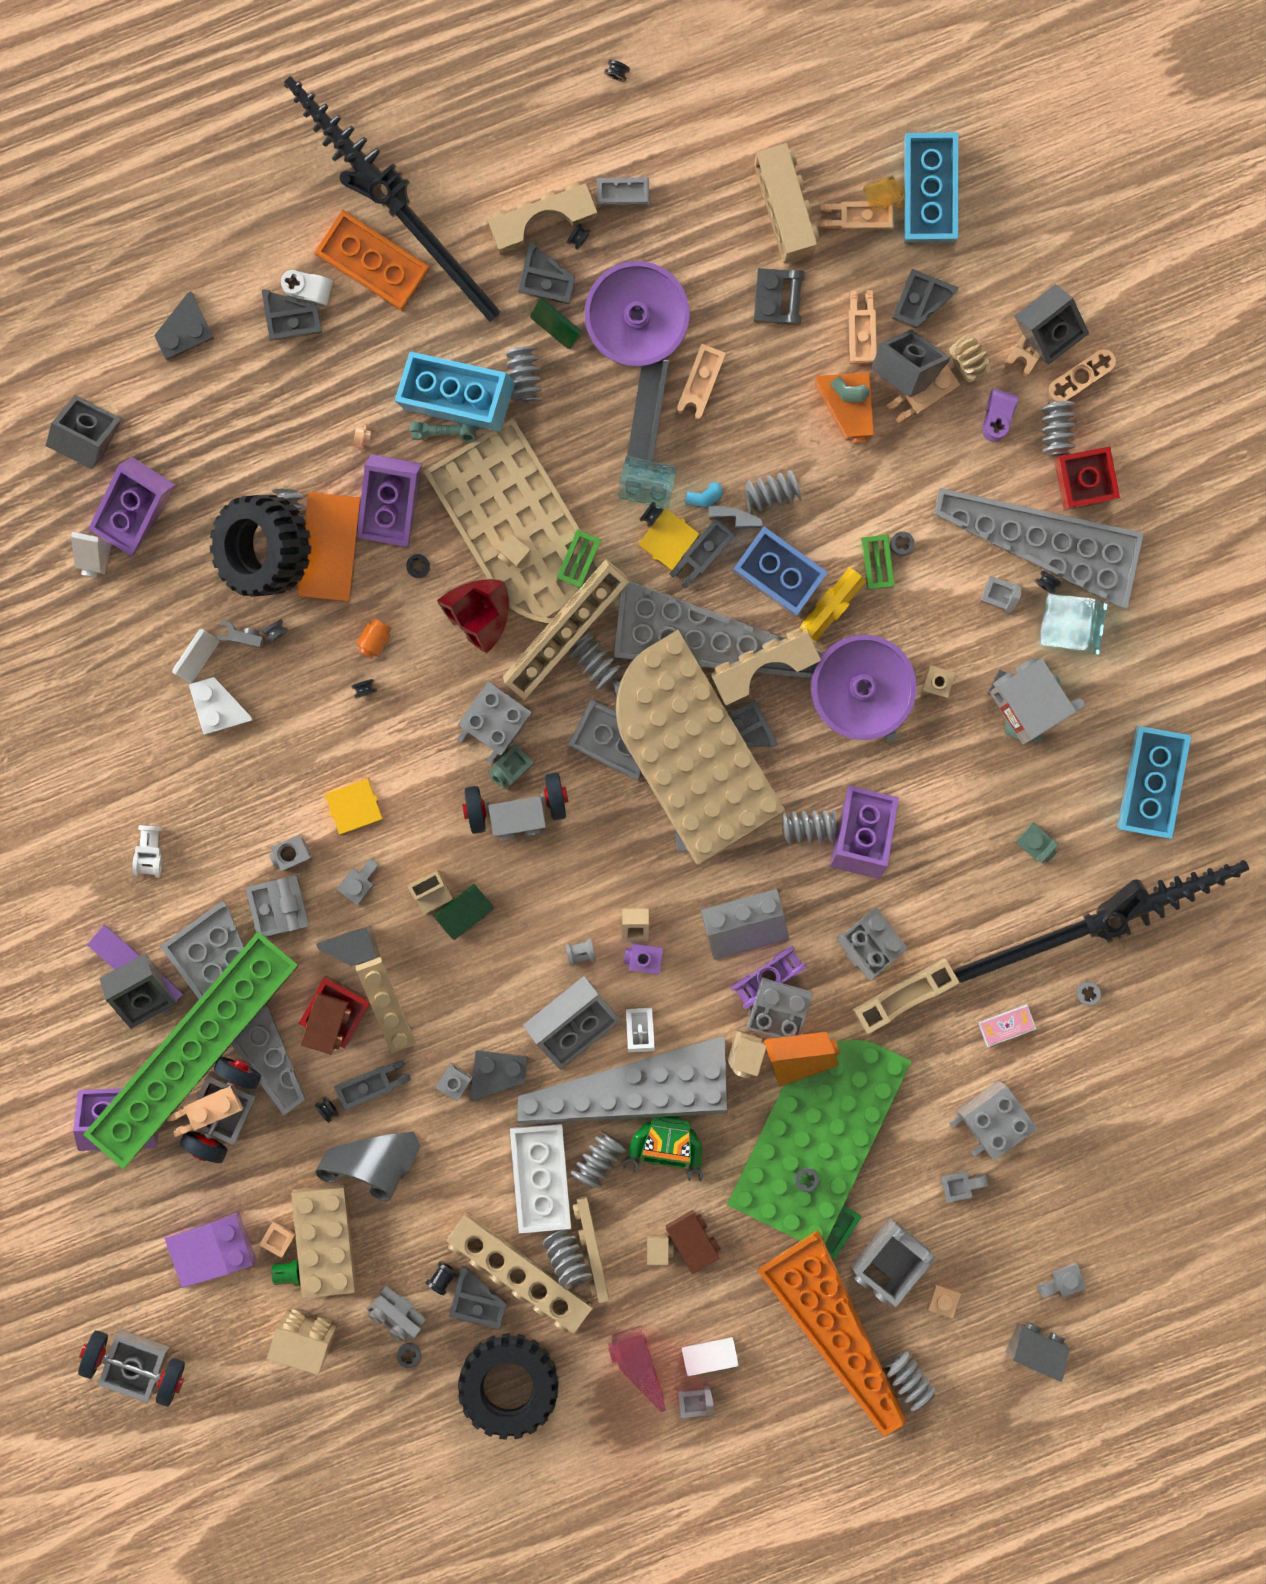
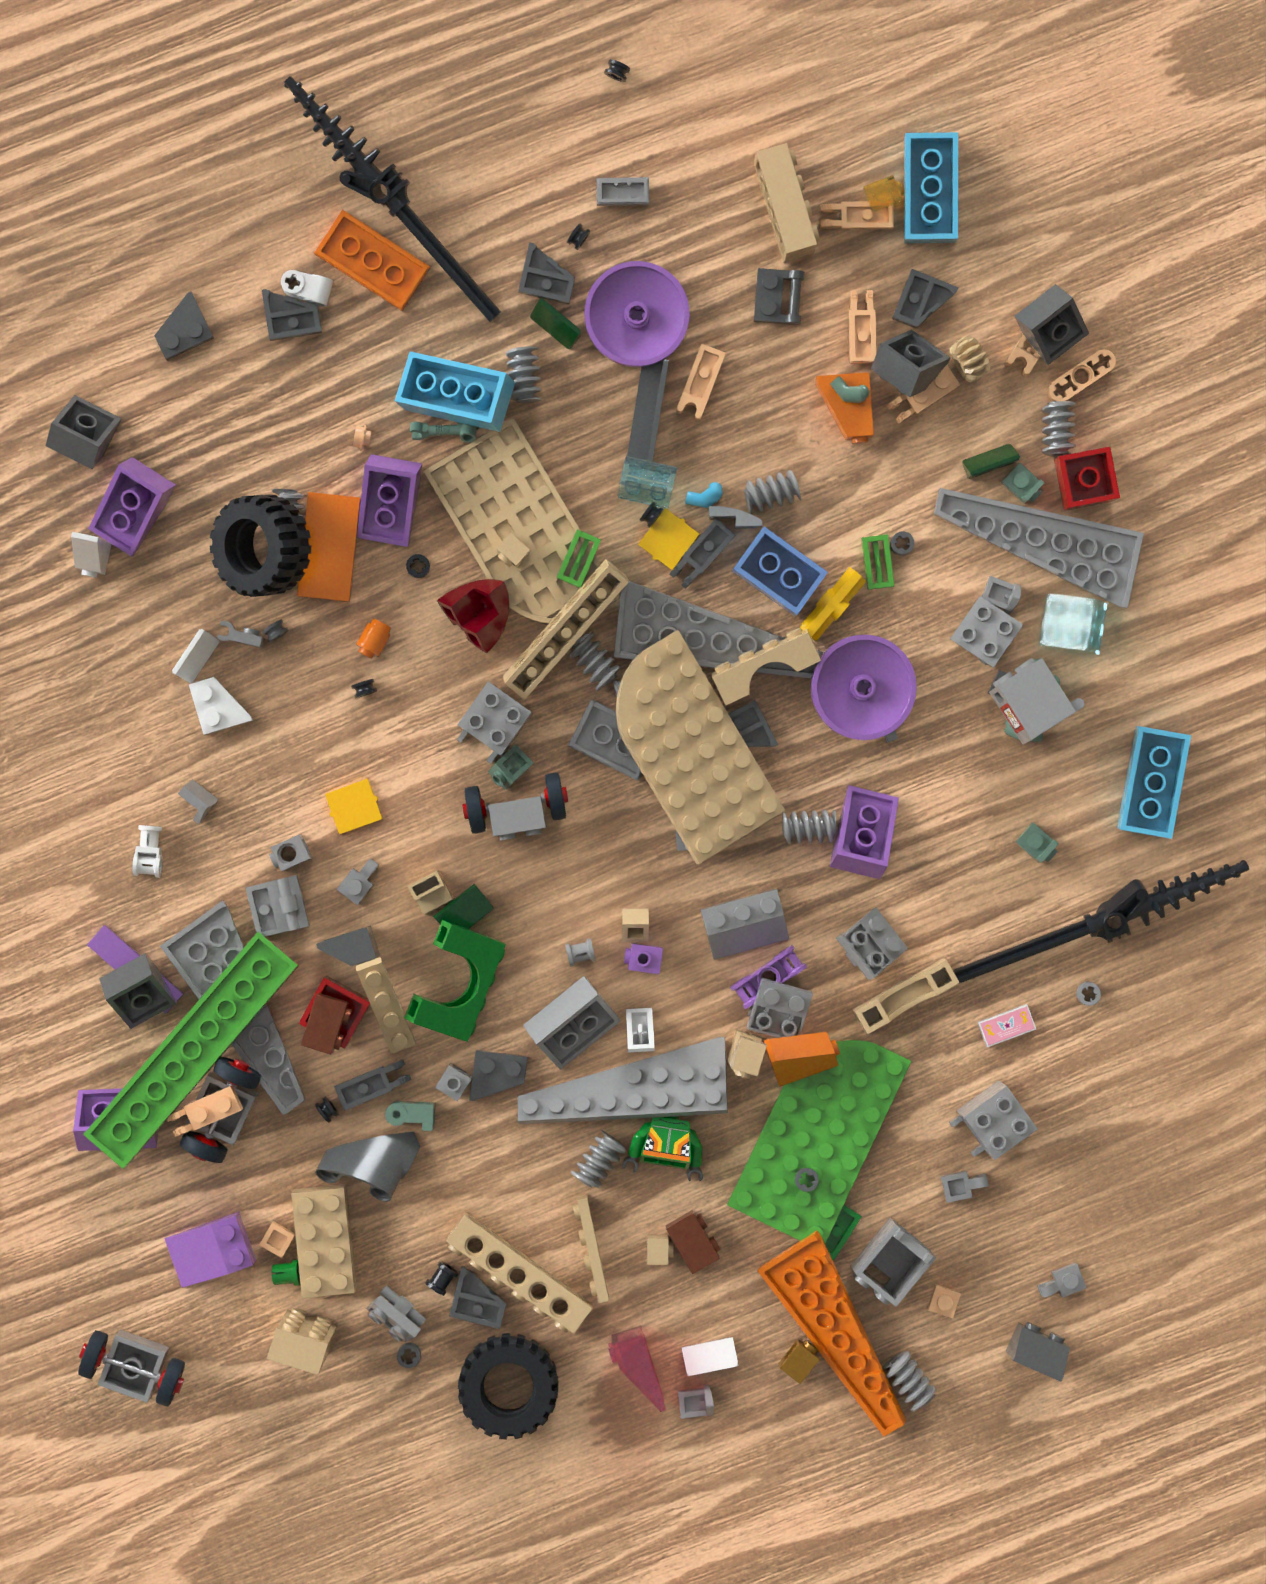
(199, 798): none -> light grey tile
(412, 1112): none -> sand green leg
(459, 1016): none -> green arch
(540, 1178): white plate -> none
(565, 1260): light grey piece -> none
(572, 205): tan arch -> none
(799, 1360): none -> pearl gold brick
(929, 682): tan plate -> none
(986, 632): none -> light grey hinge
(990, 461): none -> dark green slope
(999, 410): medium lavender piece -> none
(1023, 484): none -> sand green bracket
(1048, 582): black bush -> none

